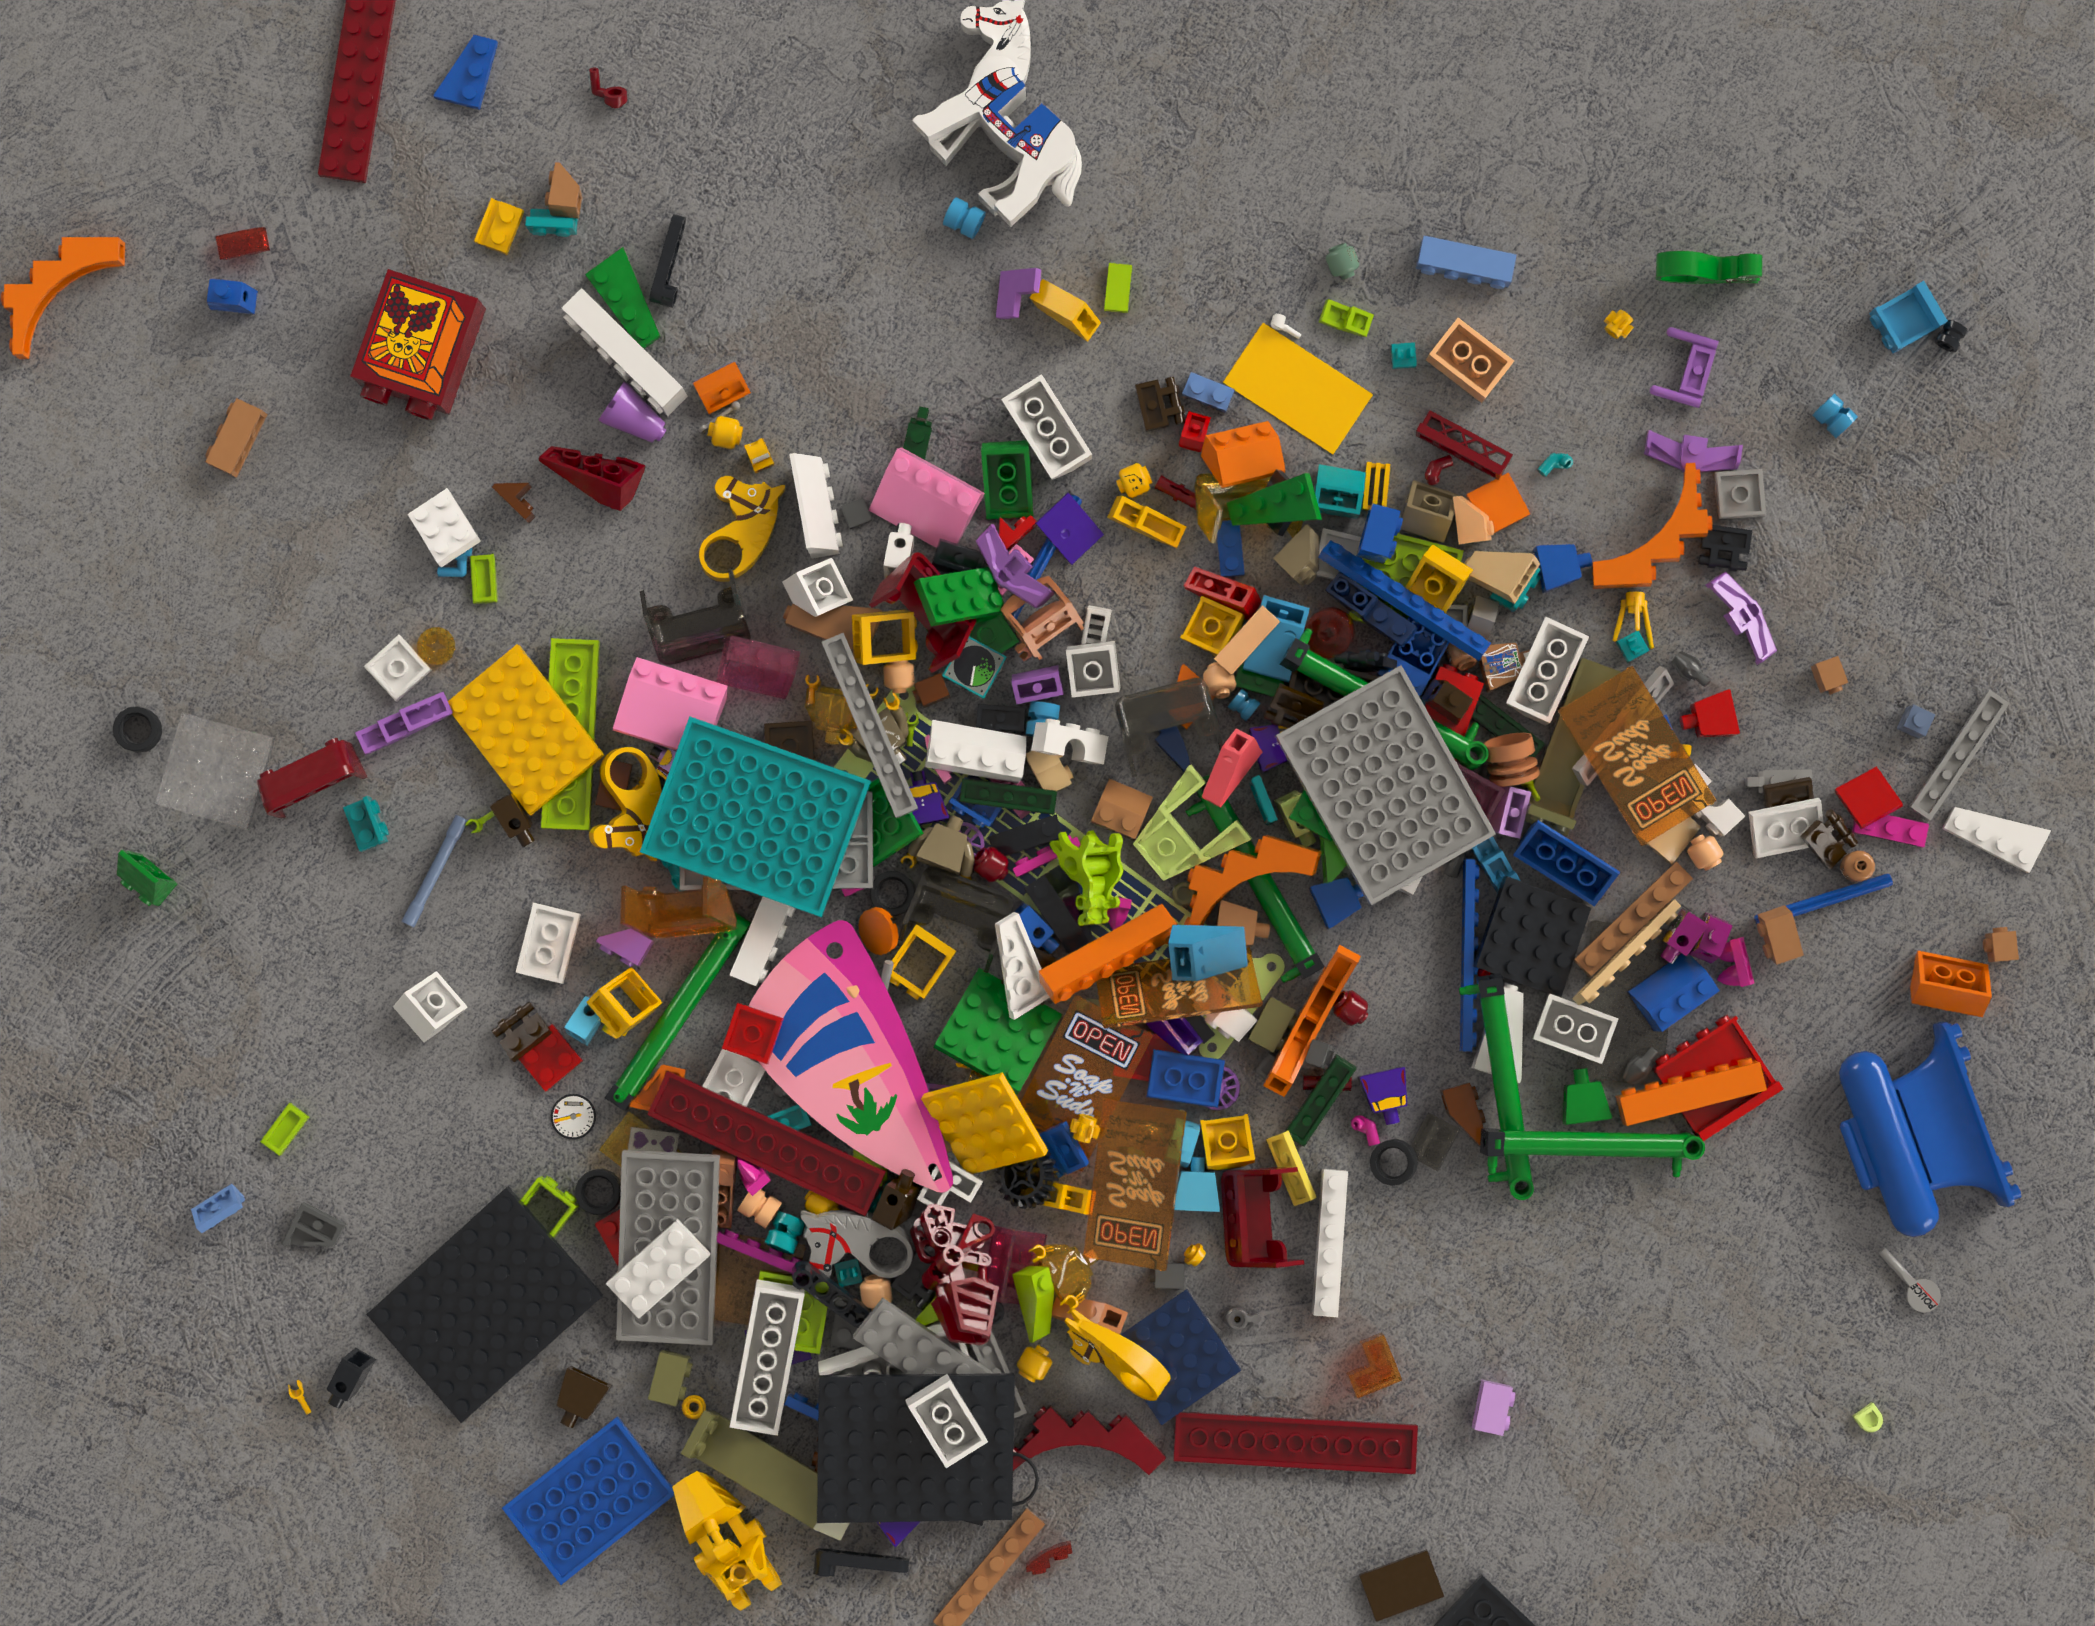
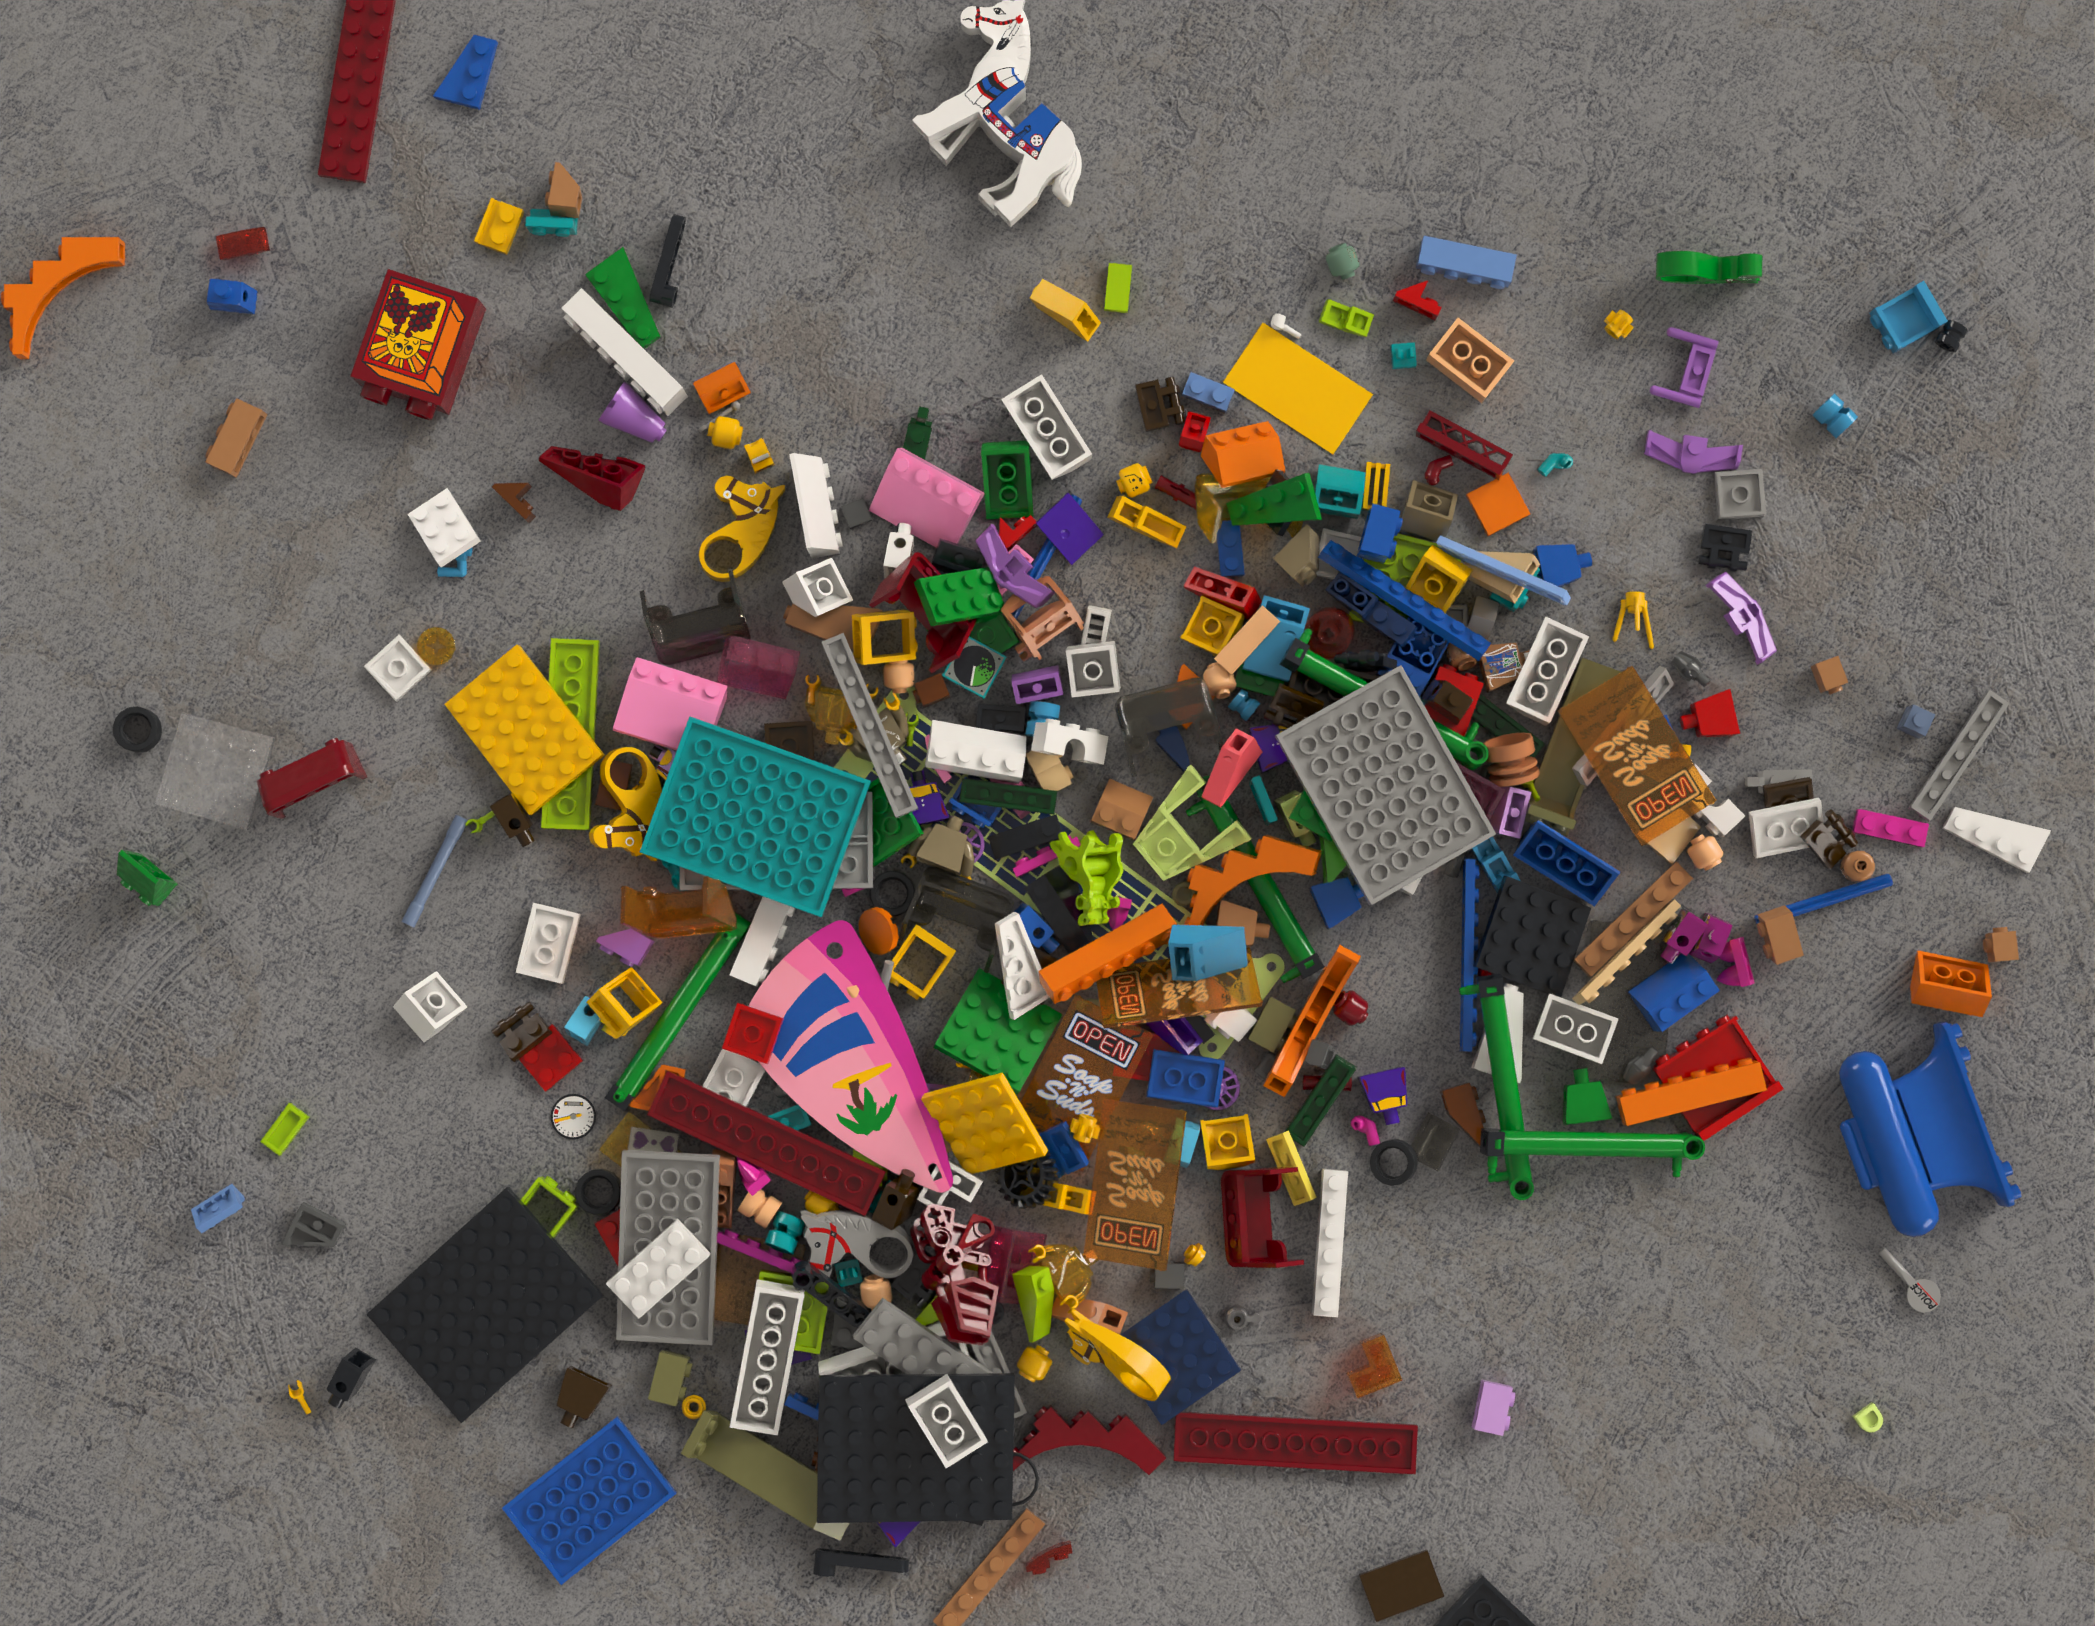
(366, 823): teal bracket -> none
(404, 723): medium lavender slope -> none
(483, 579): lime tile -> none
(613, 96): dark red plate -> none
(702, 1507): yellow piece -> none
(965, 218): dark azure wheel -> none
(990, 864): dark red head -> none
(1012, 286): medium lavender tile -> none
(1197, 1189): medium azure torso -> none
(1411, 298): none -> red slope
(1471, 522): light nougat slope -> none
(1504, 570): none -> light blue tile
(1632, 646): teal tile -> none
(1686, 522): orange arch -> none
(1868, 797): red tile -> none

